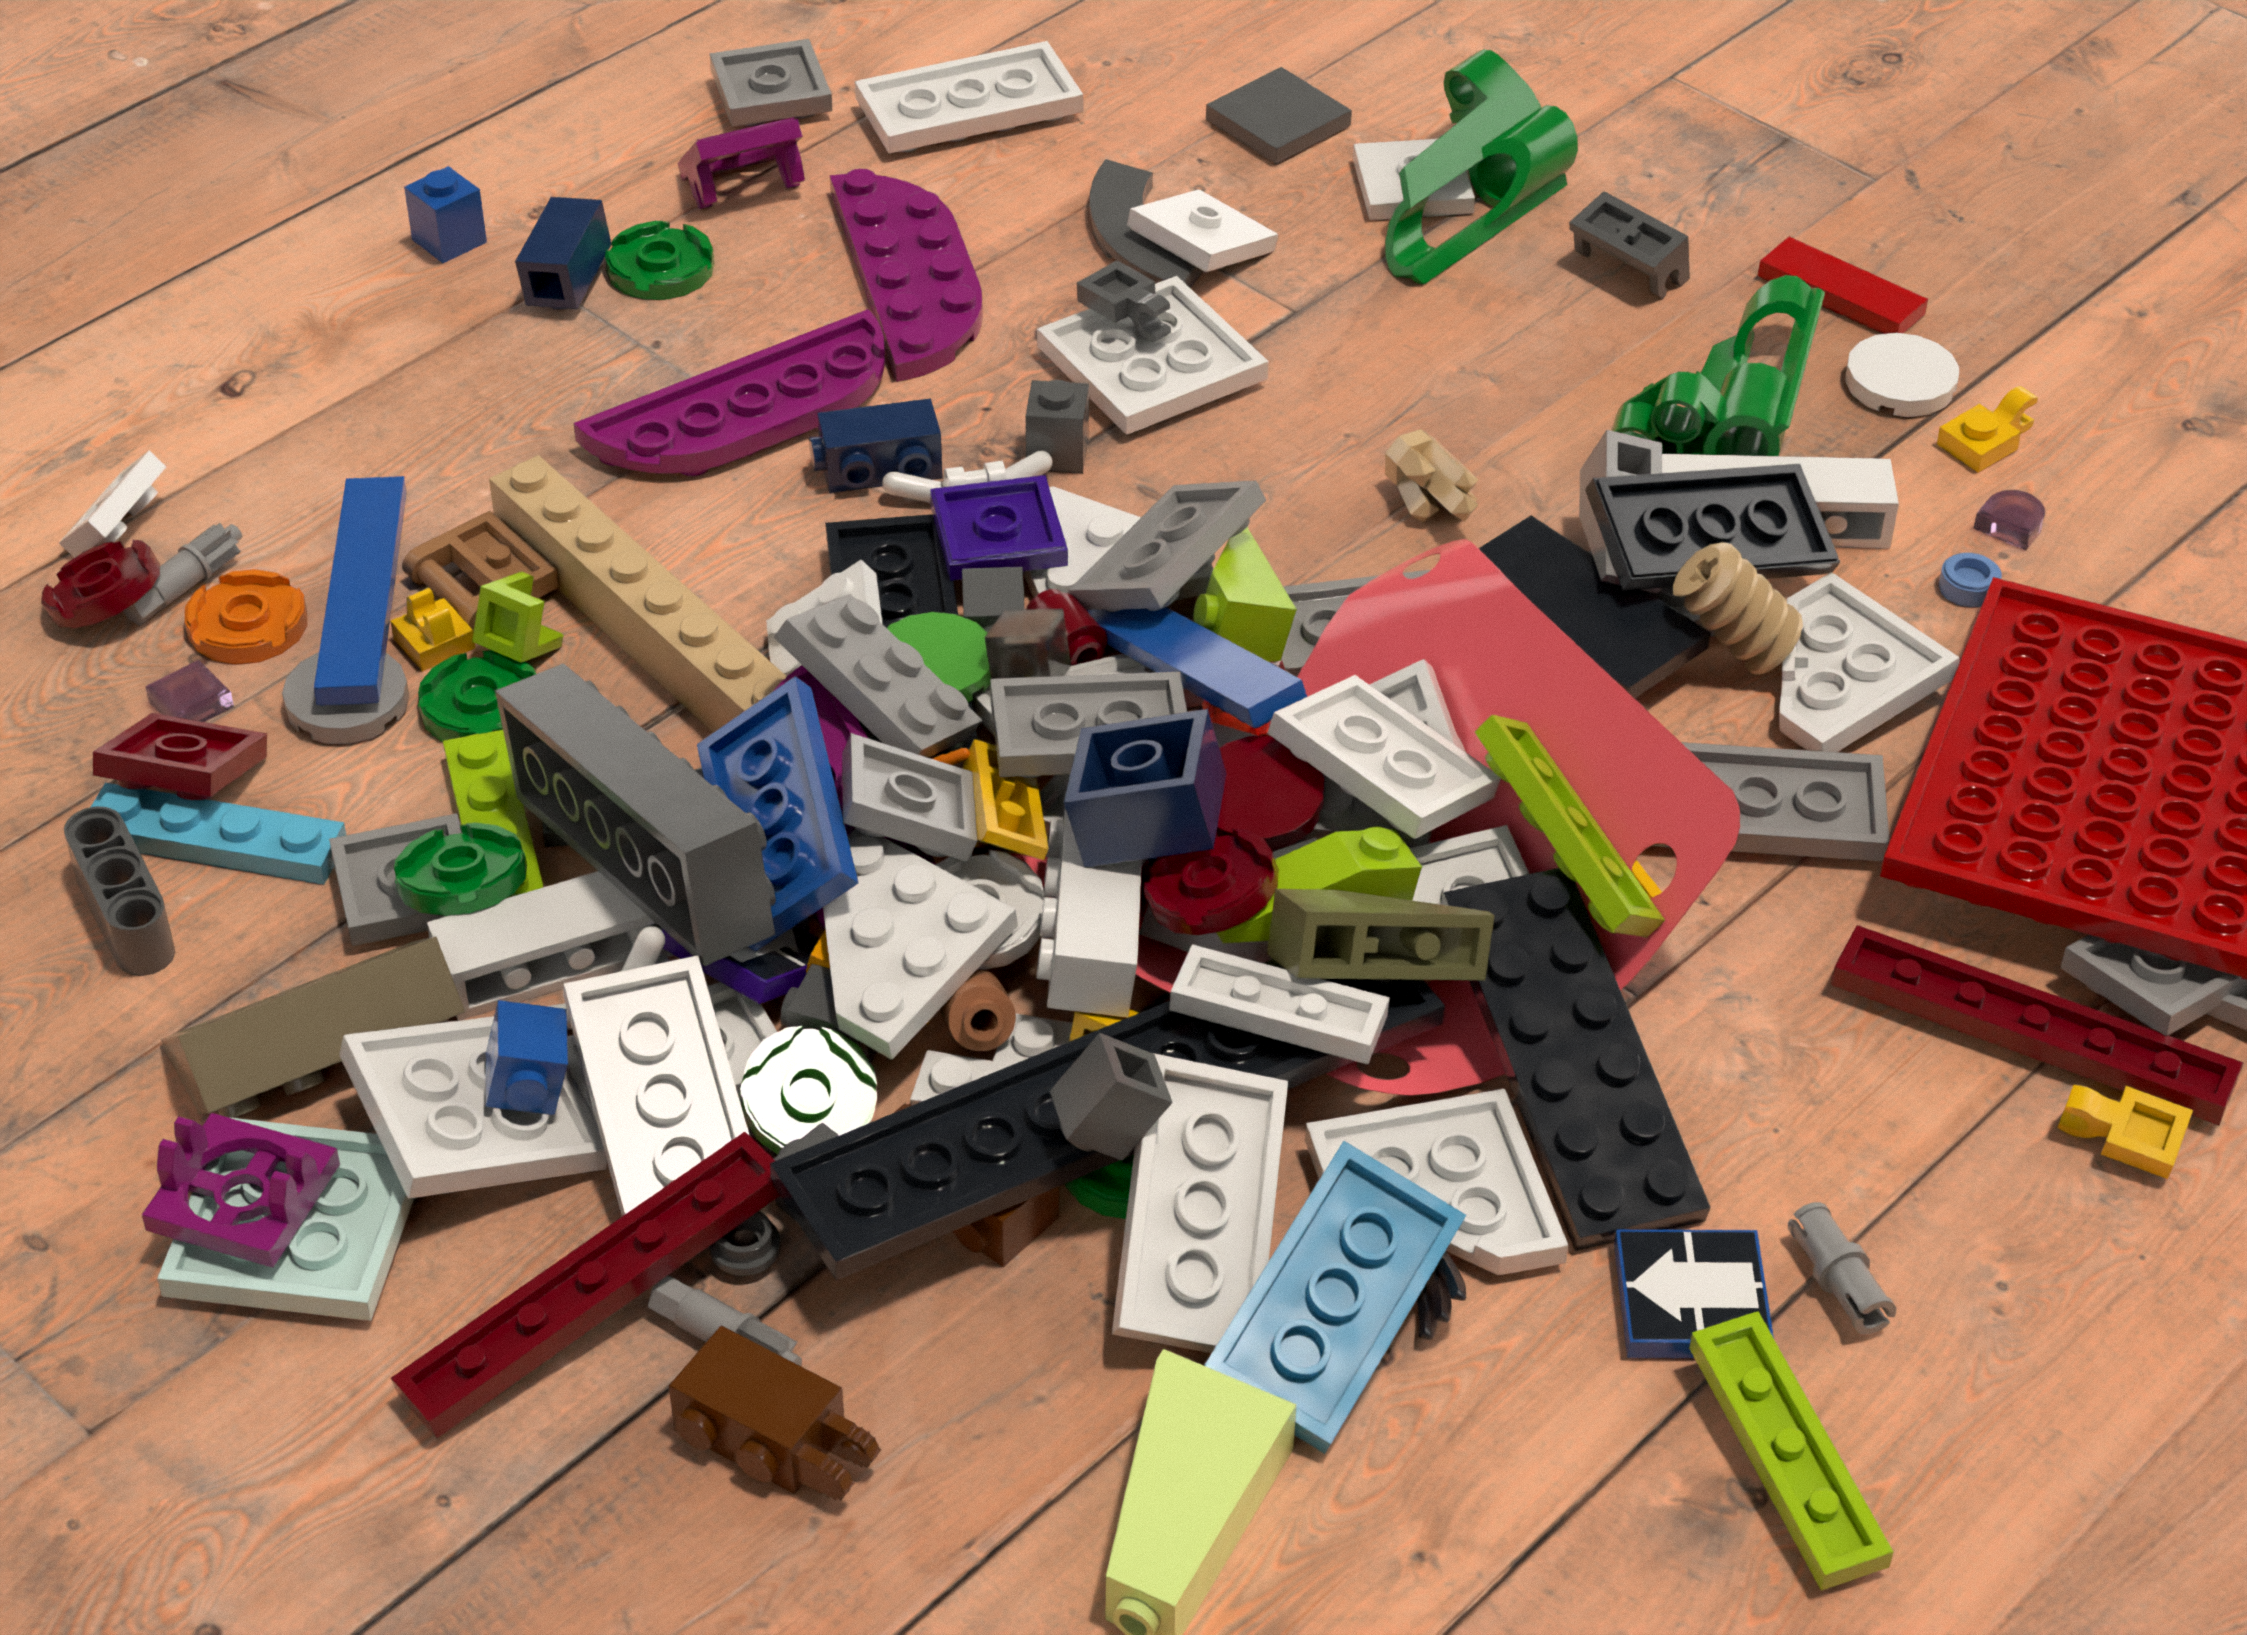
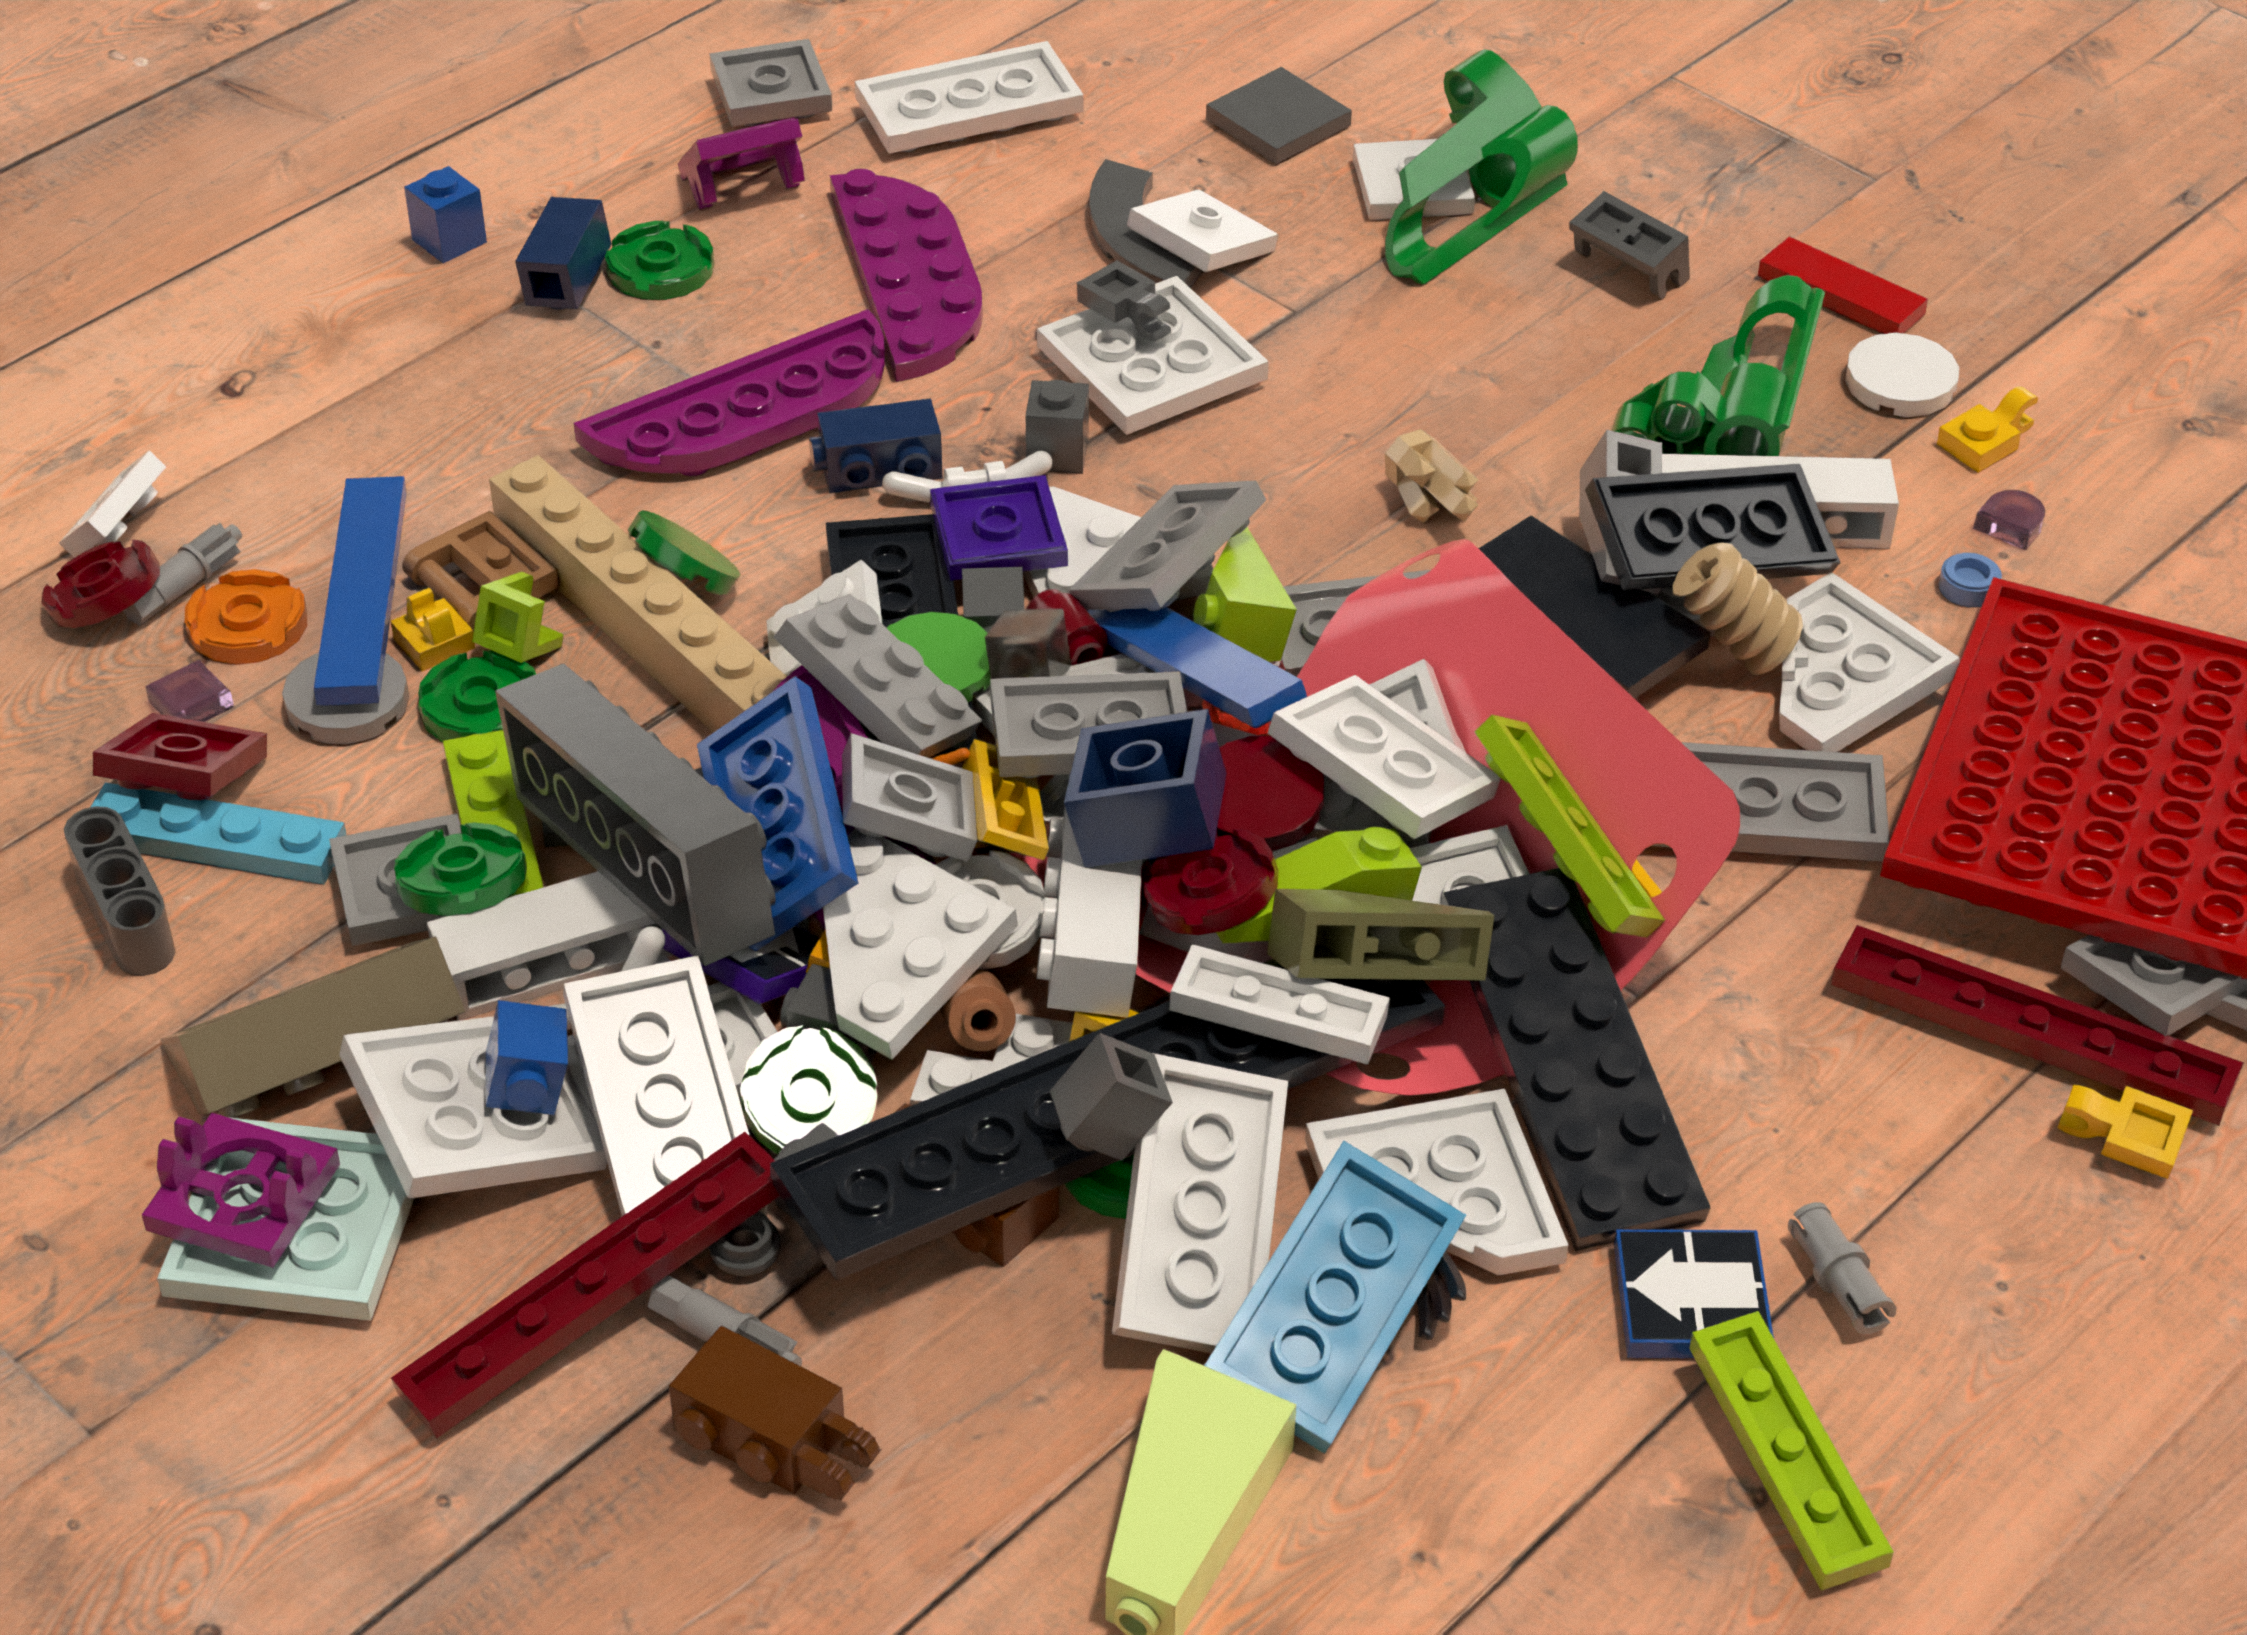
(683, 552): none -> green tile

